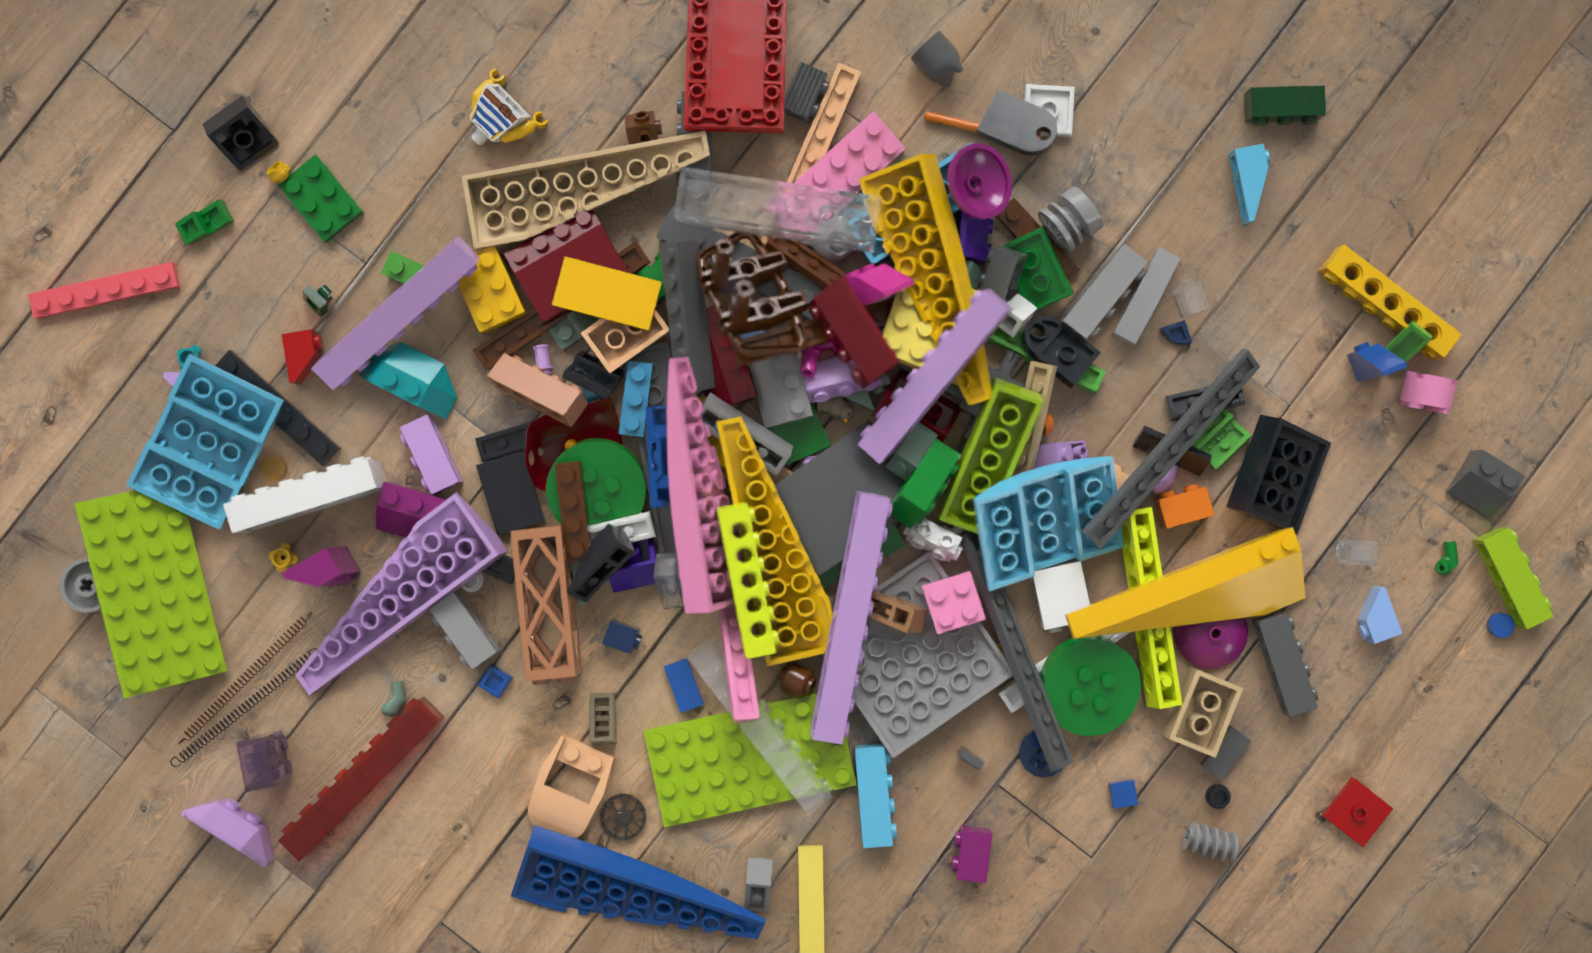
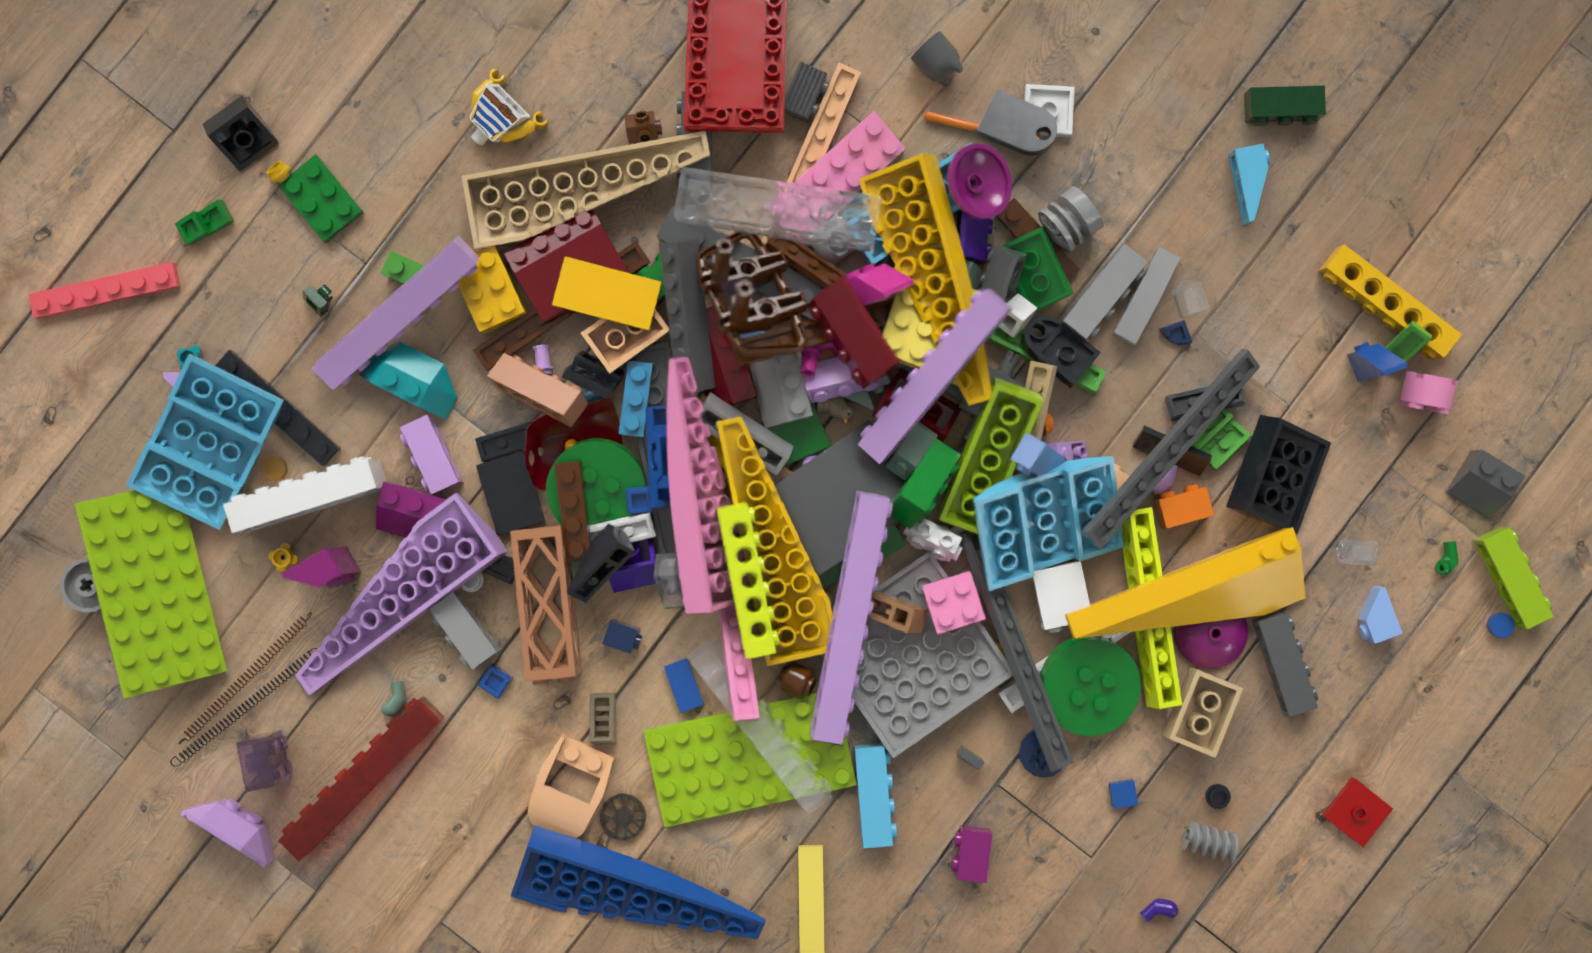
(301, 353): red slope -> none
(569, 330): sand green slope -> none
(638, 500): none -> blue tile
(758, 884): light grey slope -> none
(1035, 456): none -> medium blue slope
(1160, 907): none -> dark purple arm
(1230, 750): dark grey tile -> none

